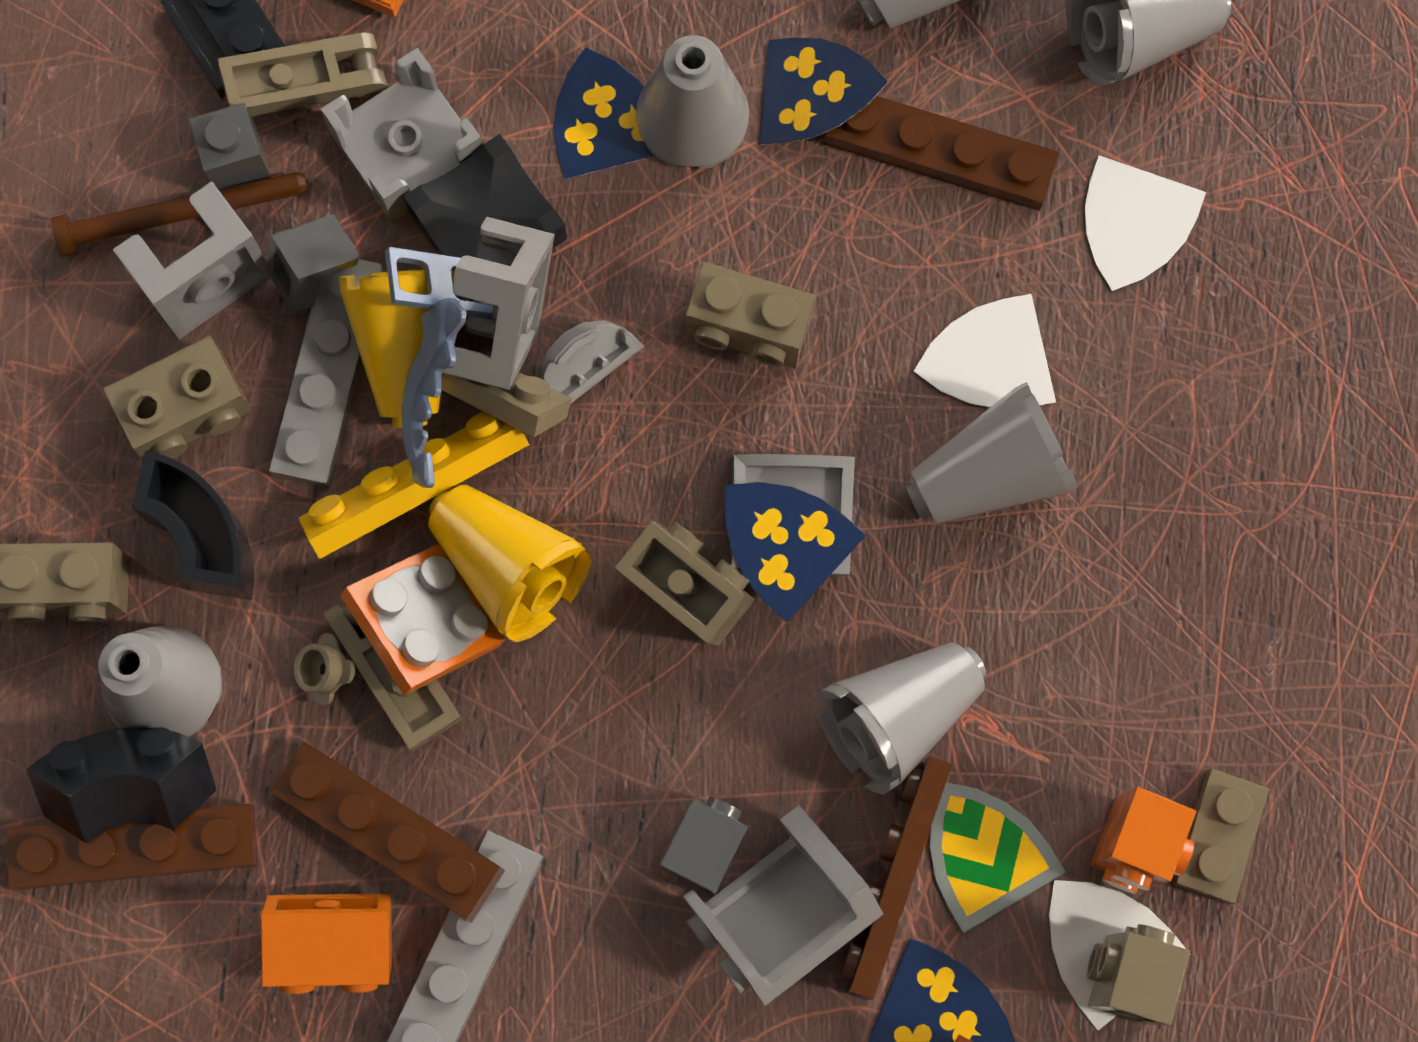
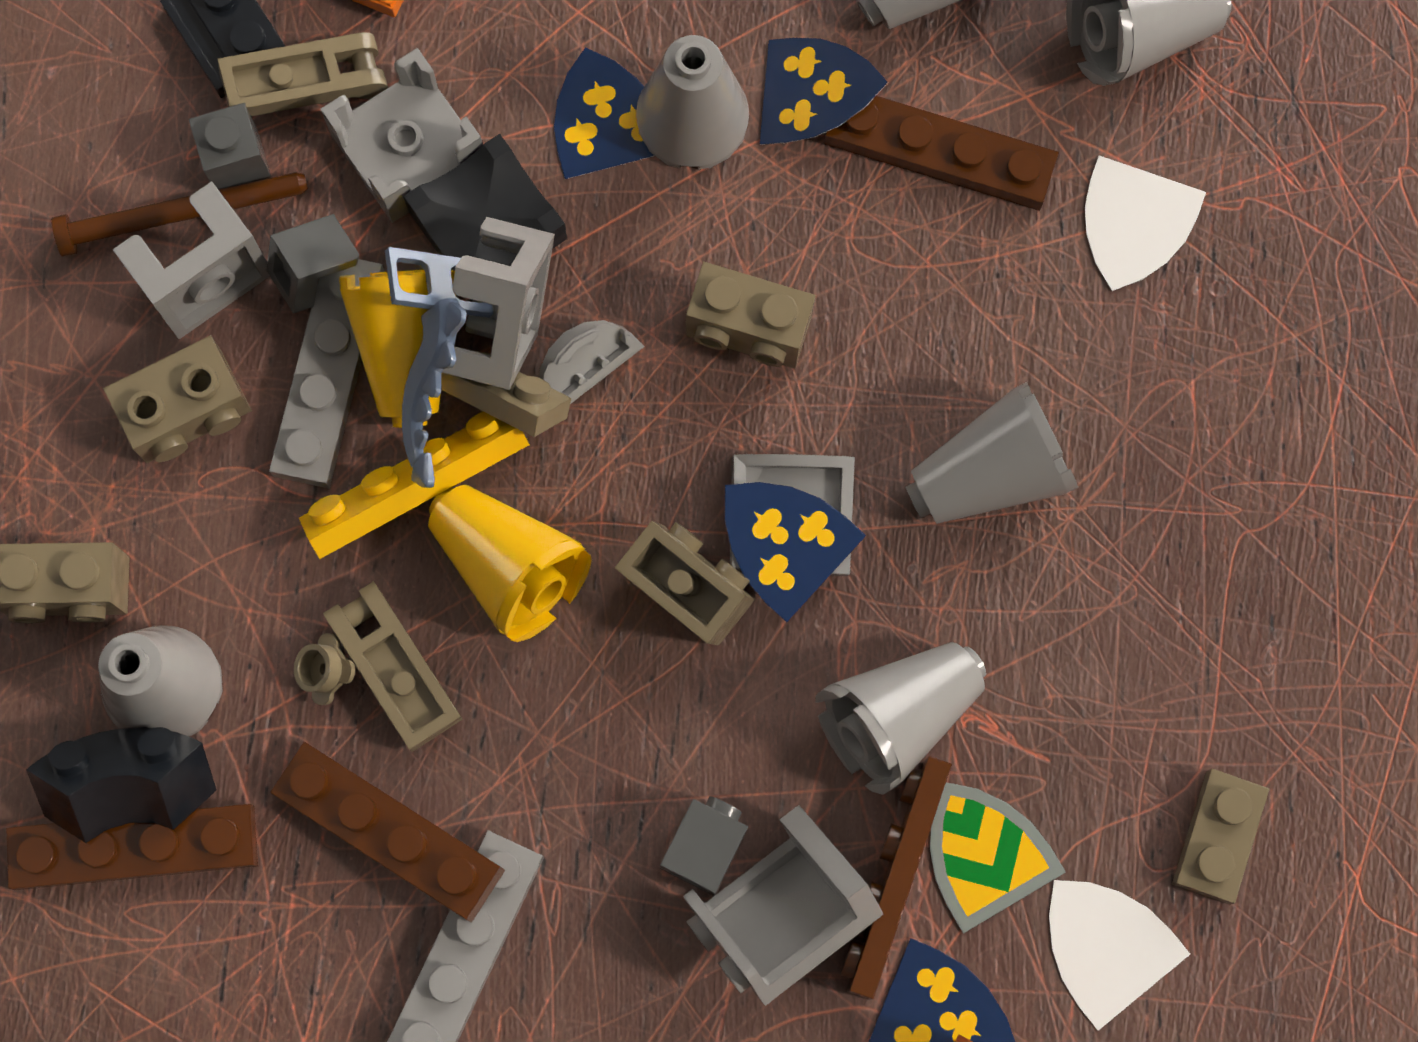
(204, 528): black brick -> none
(326, 942): orange brick -> none
(421, 618): light grey piece -> none
(990, 354): white sticker -> none
(1138, 975): dark tan brick -> none
(1144, 841): orange brick -> none

